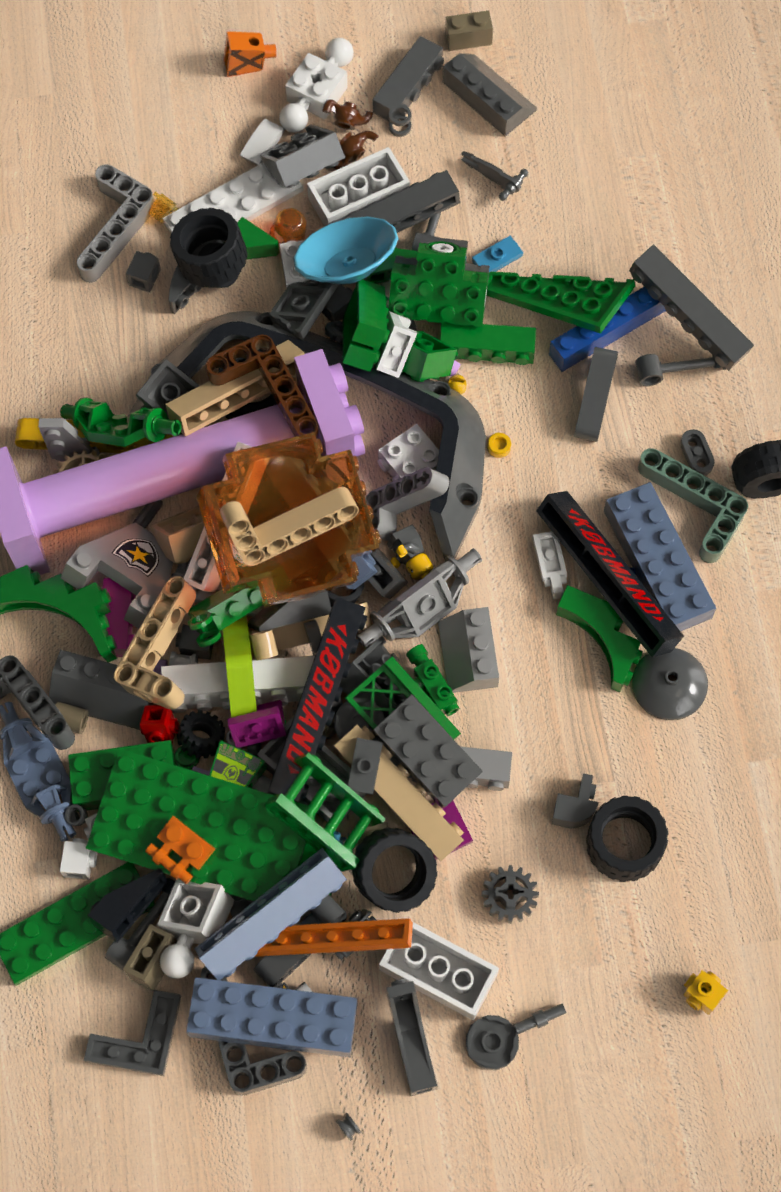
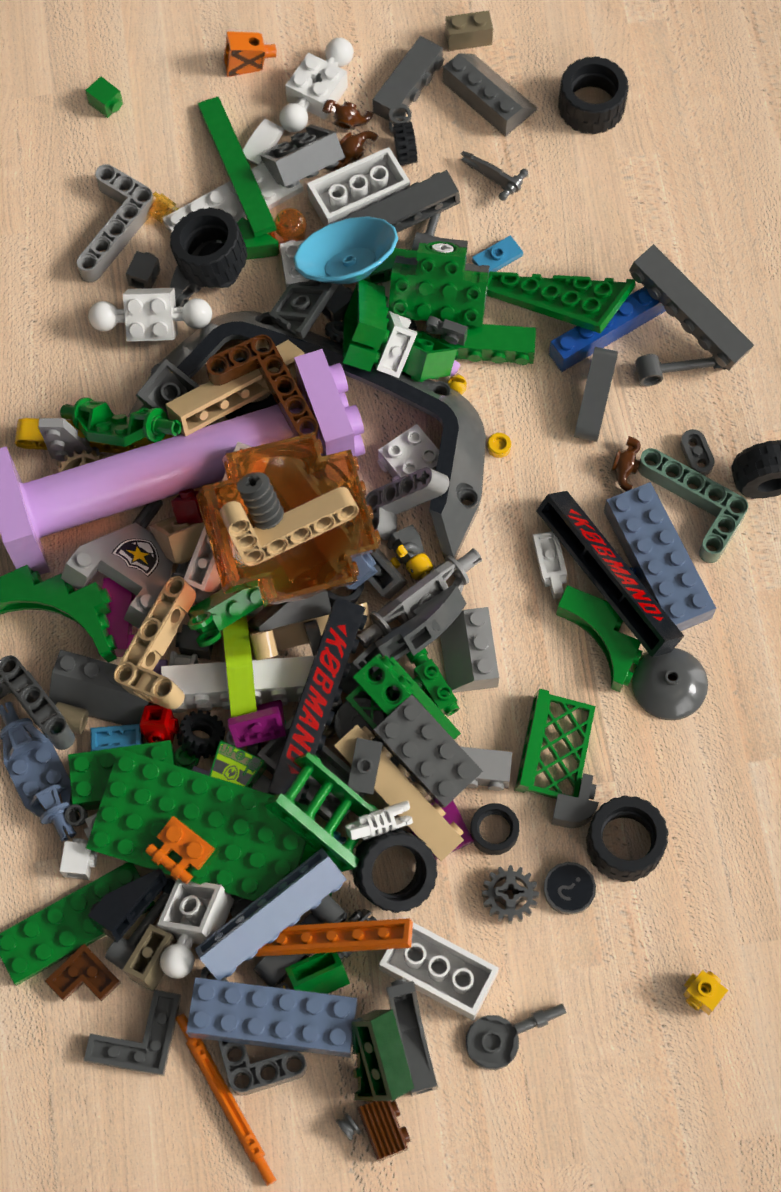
(79, 969): none -> reddish brown plate
(104, 97): none -> green brick
(115, 737): none -> dark azure plate
(150, 314): none -> white brick
(186, 507): none -> dark red brick
(227, 1102): none -> orange axle
(237, 167): none -> green tile
(260, 500): none -> dark grey piece
(318, 973): none -> green slope
(378, 688): none -> green brick
(379, 822): none -> white hinge
(381, 1058): none -> dark green wedge
(383, 1128): none -> reddish brown brick
(405, 143): none -> black tyre
(427, 625): none -> dark grey slope
(450, 331): none -> dark grey plate
(494, 809): none -> black tyre
(536, 735): none -> green fence
(569, 888): none -> black tile
(593, 73): none -> black tyre
(626, 463): none -> reddish brown piece

